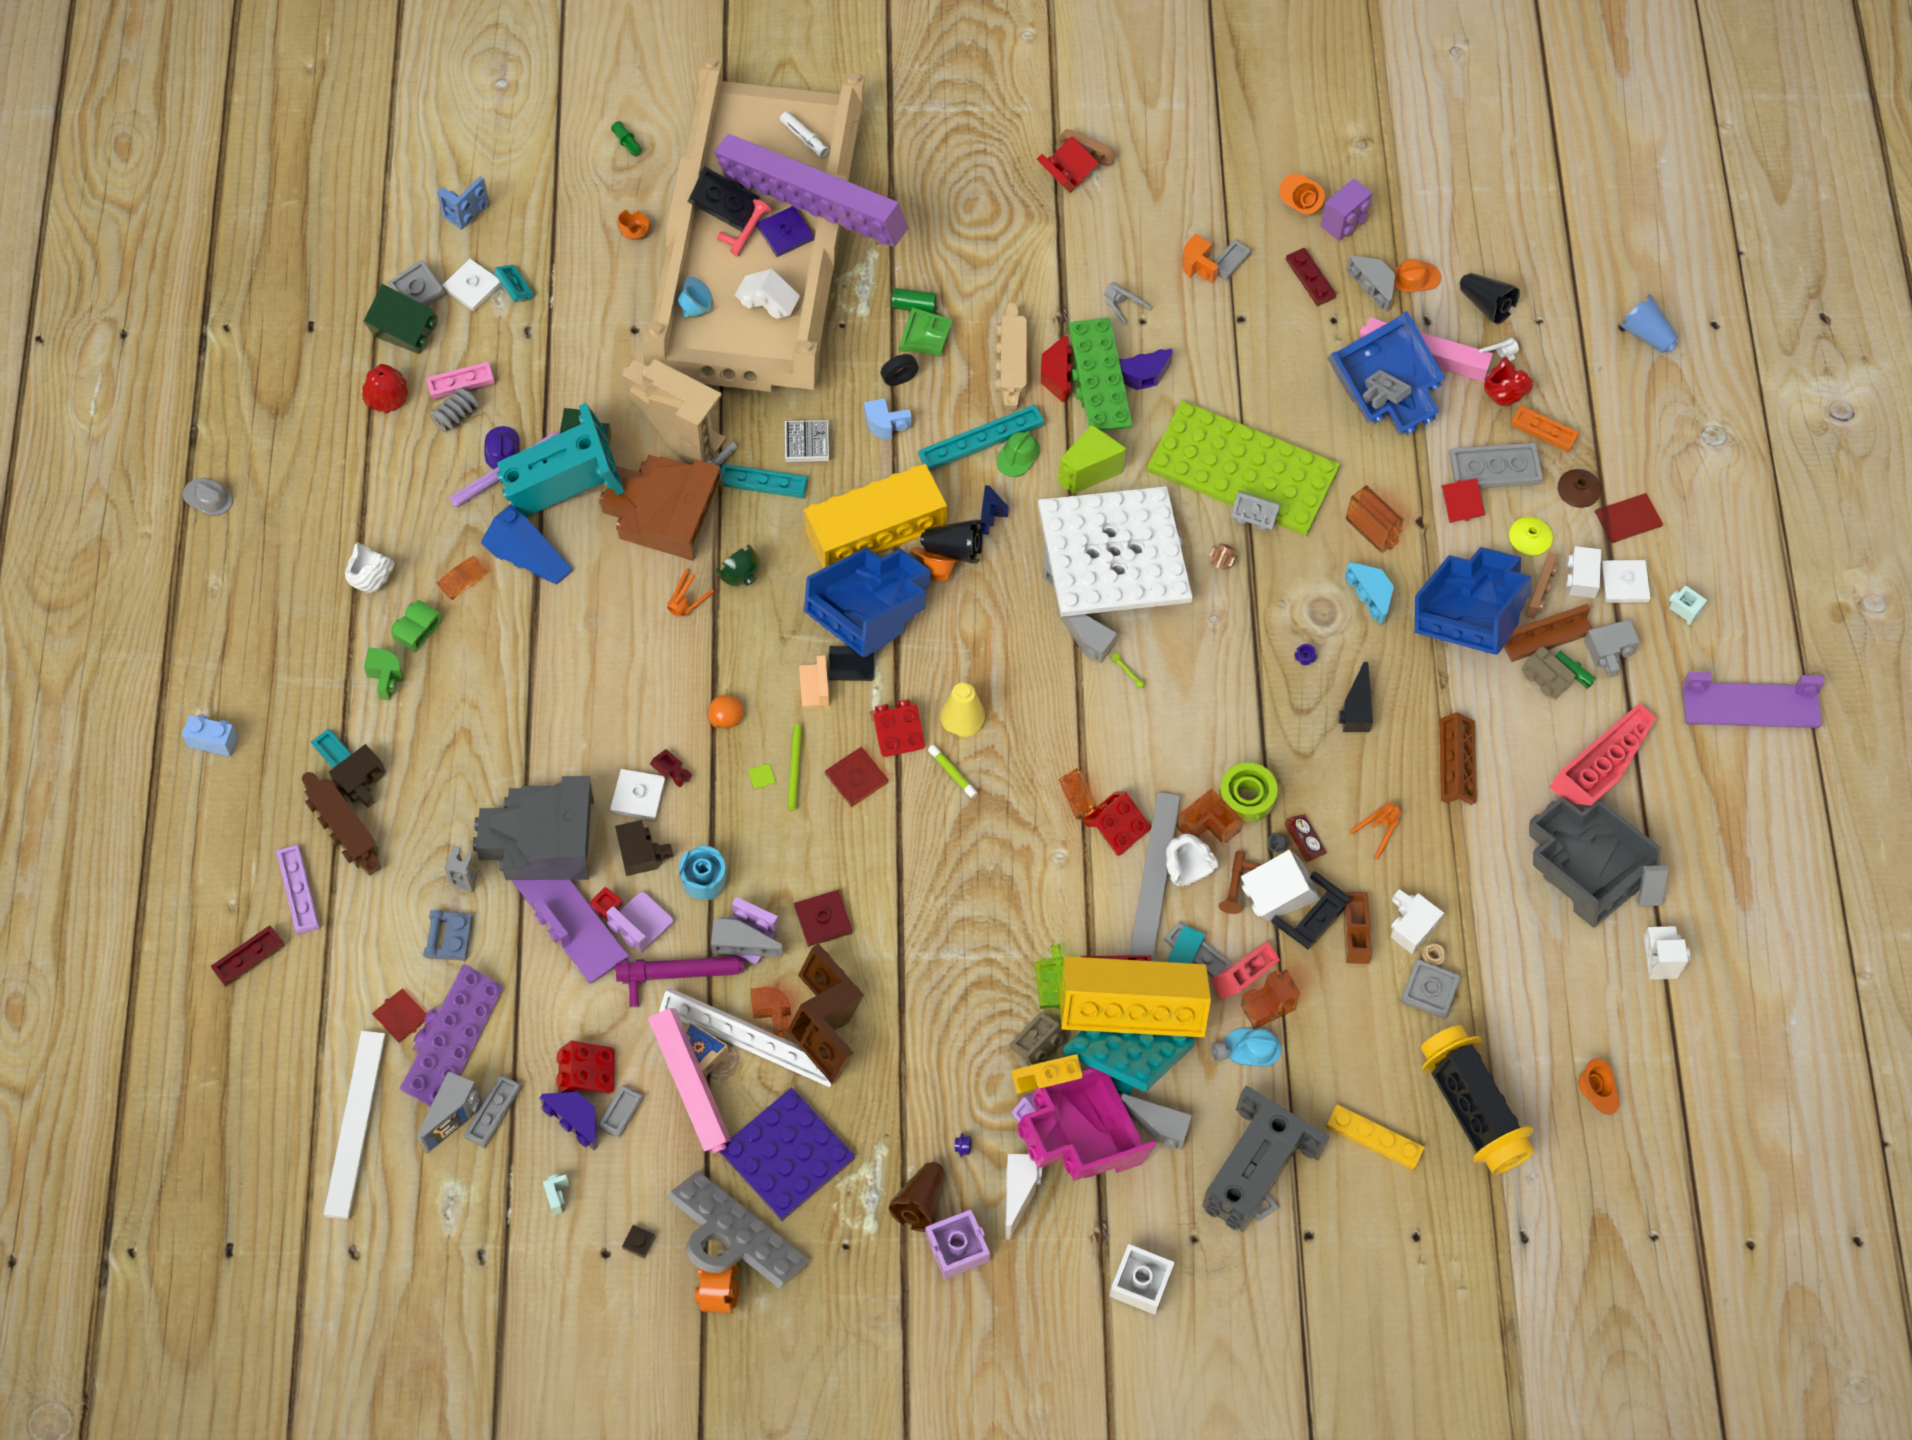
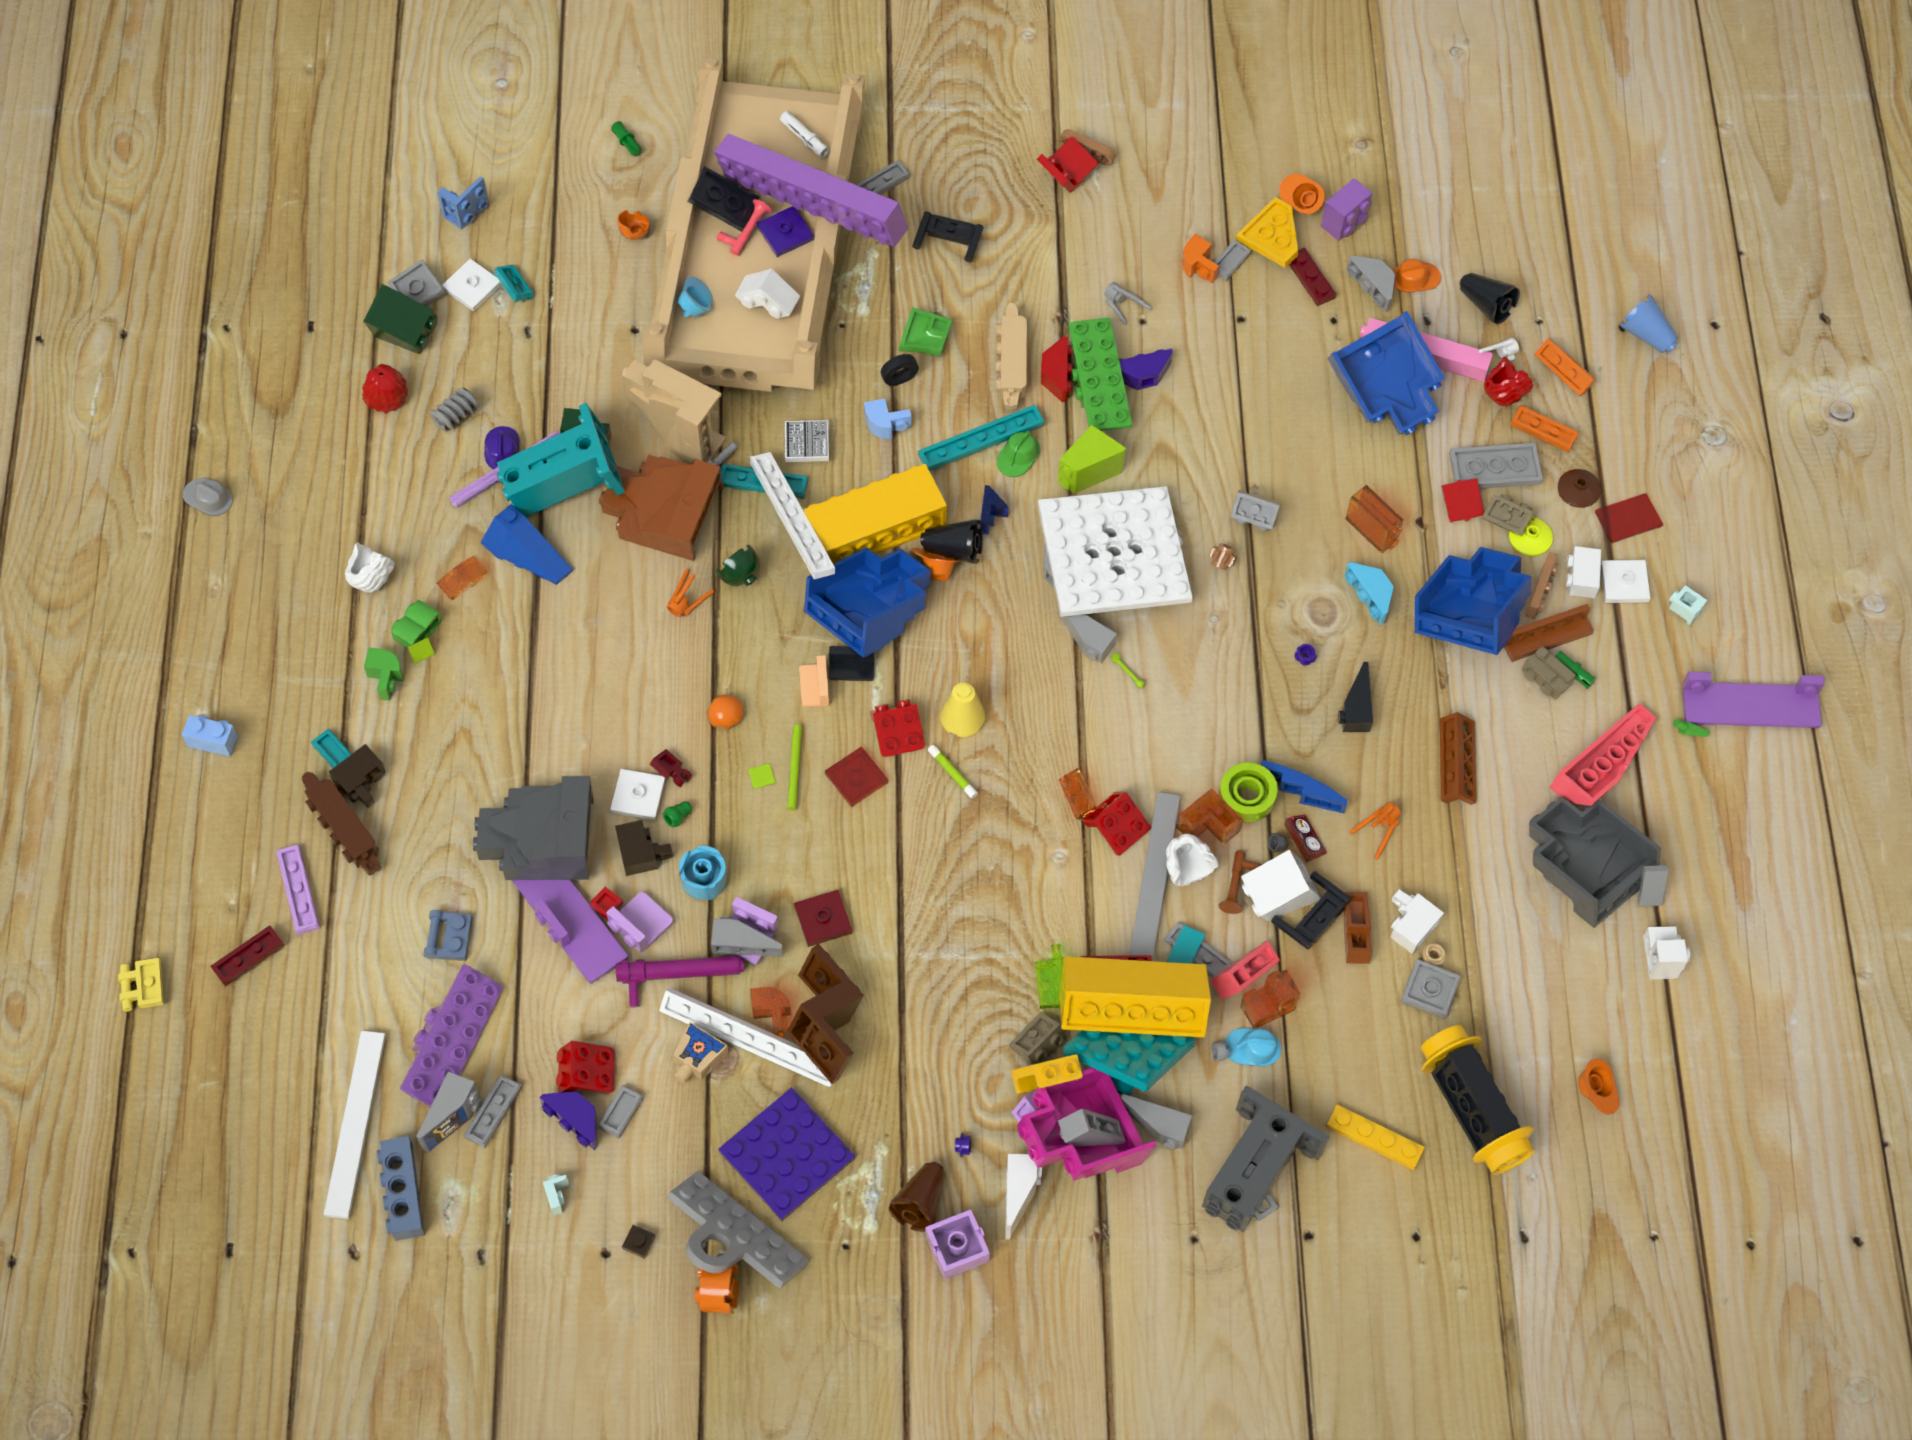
(148, 981): none -> light yellow plate
(400, 1015): clear red piece -> none
(410, 1224): none -> sand blue brick
(421, 650): none -> lime sticker
(458, 871): light grey hinge -> none
(468, 377): bright pink plate -> none
(675, 814): none -> green piece
(690, 1080): bright pink brick -> none
(792, 515): none -> white plate
(886, 178): none -> light grey tile
(906, 299): green pin -> none
(949, 230): none -> black plate
(1090, 1129): none -> light grey slope
(1141, 1279): white brick -> none
(1226, 457): lime plate -> none
(1272, 233): none -> yellow plate
(1312, 791): none -> blue slope
(1386, 387): light grey hinge -> none
(1509, 515): none -> dark tan bracket
(1565, 367): none -> orange plate
(1610, 643): light grey hinge -> none
(1689, 728): none -> bright green bar

